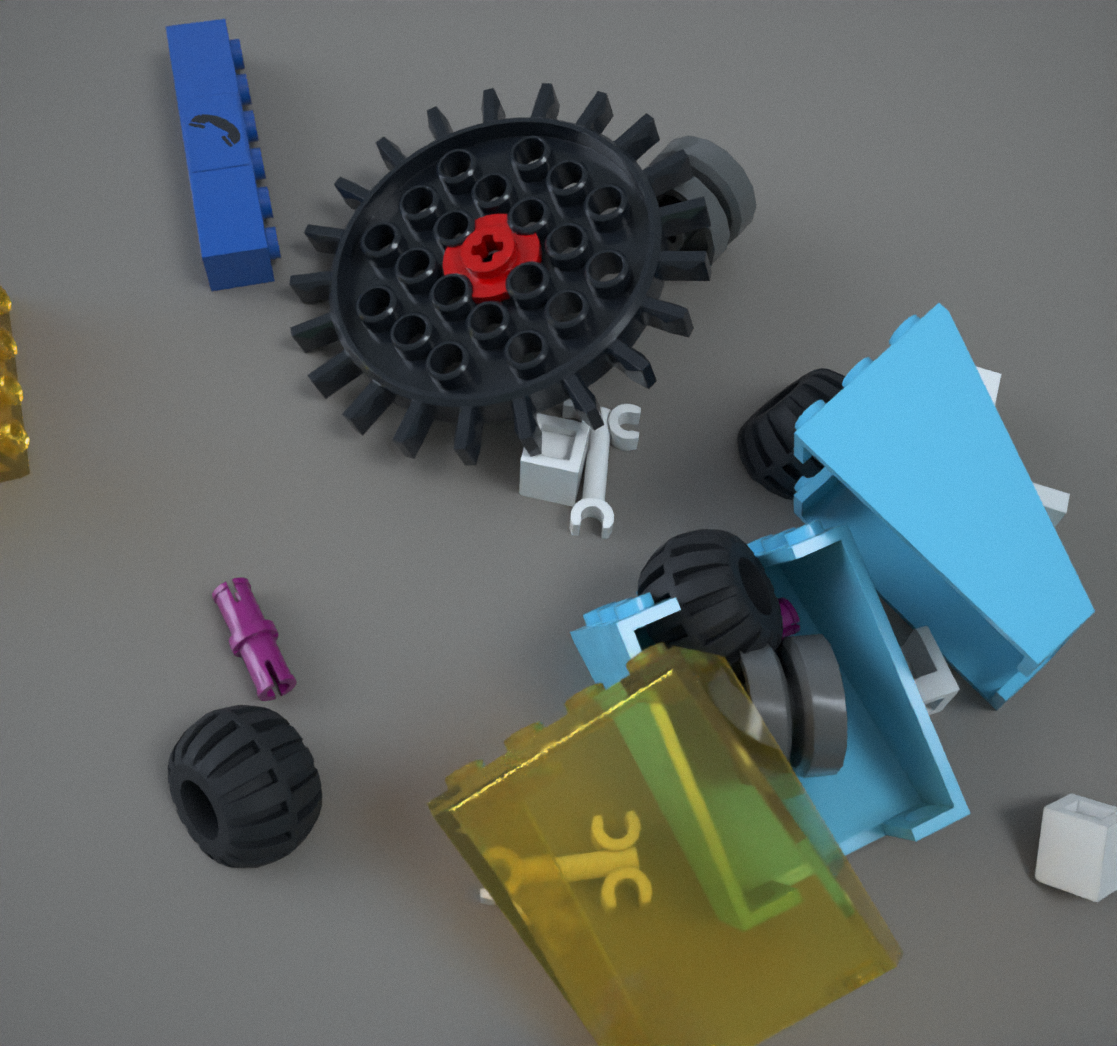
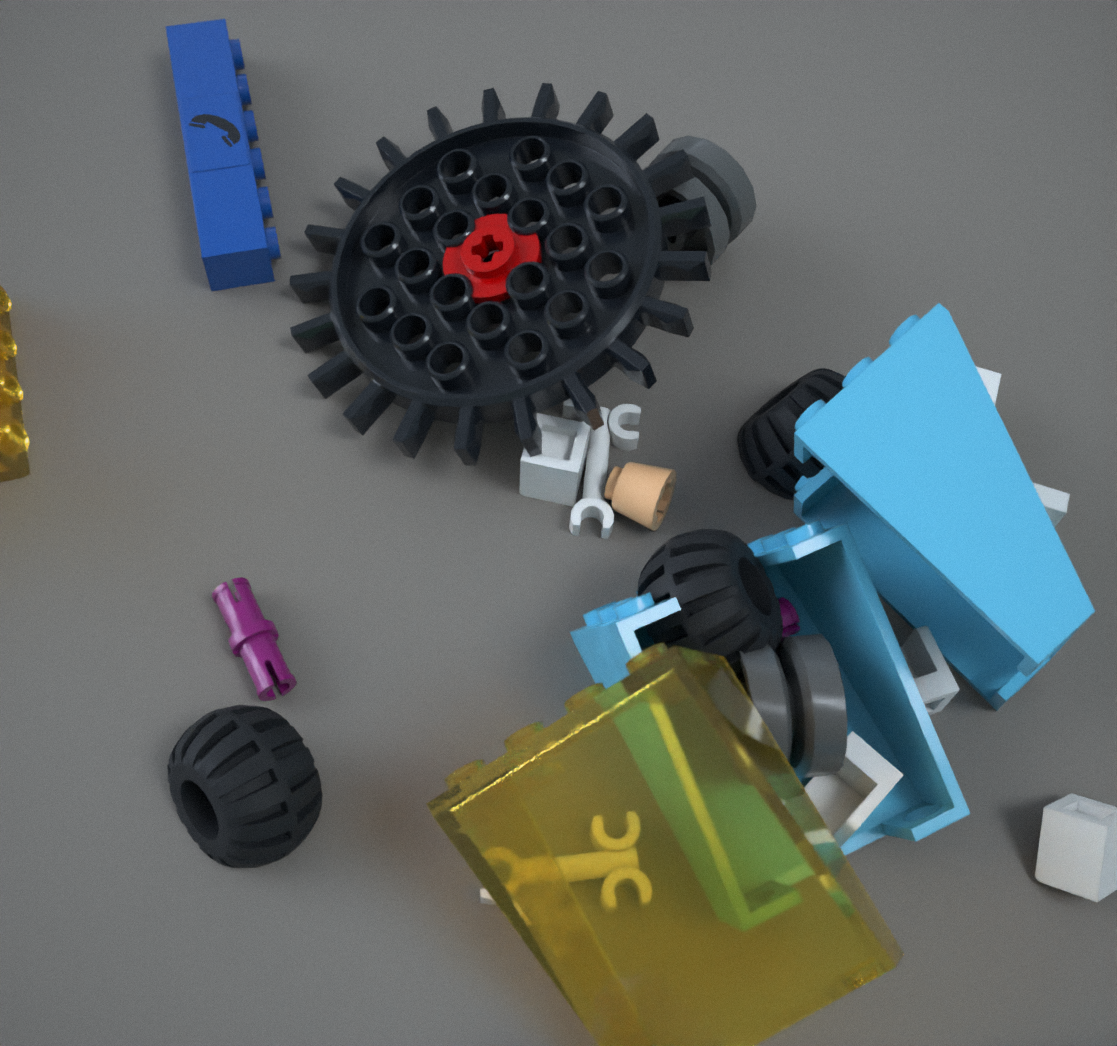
(641, 492): none -> light nougat hat
(854, 791): none -> white panel

